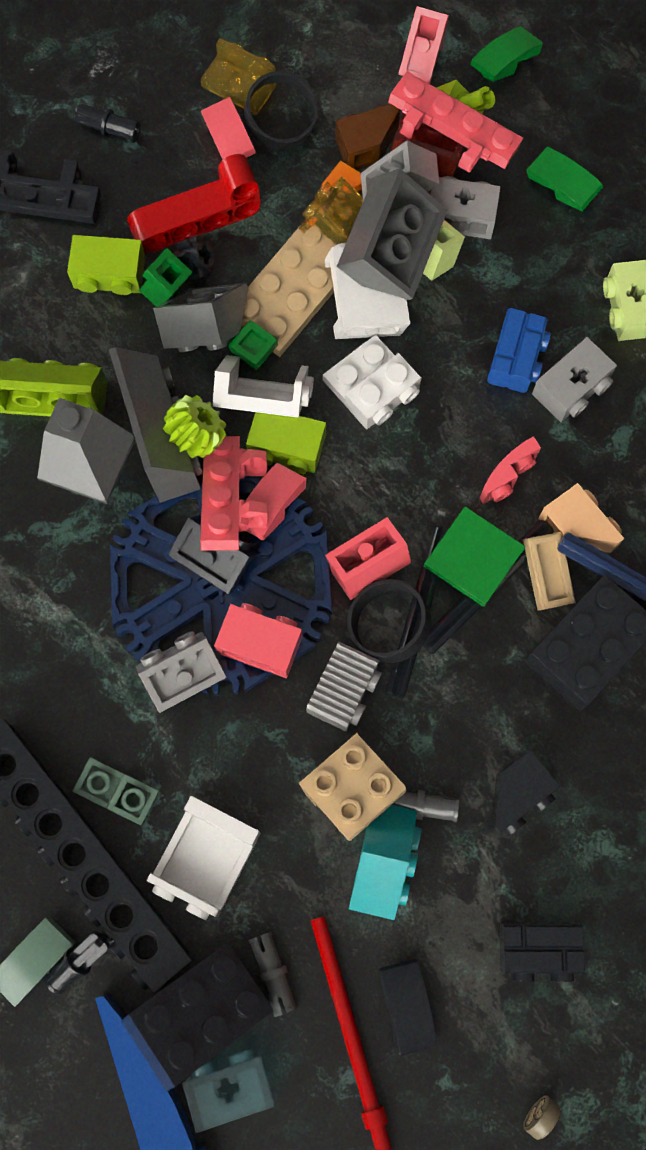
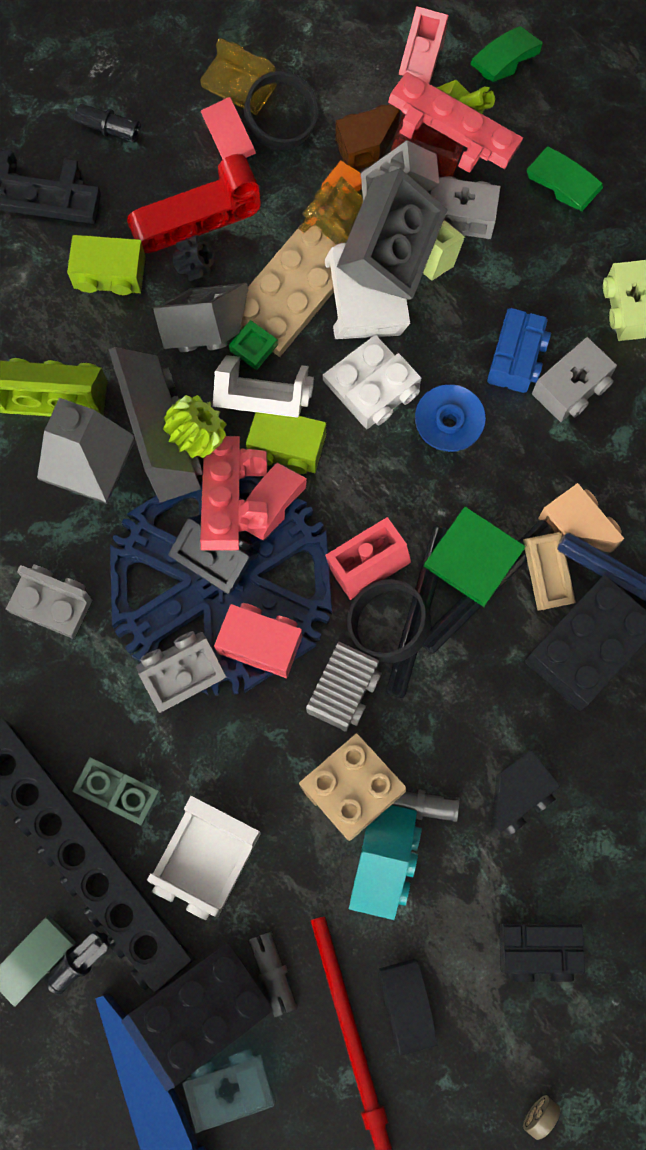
(49, 601): none -> light grey bracket
(164, 277): green brick -> none
(455, 404): none -> blue dish
(504, 476): coral slope -> none

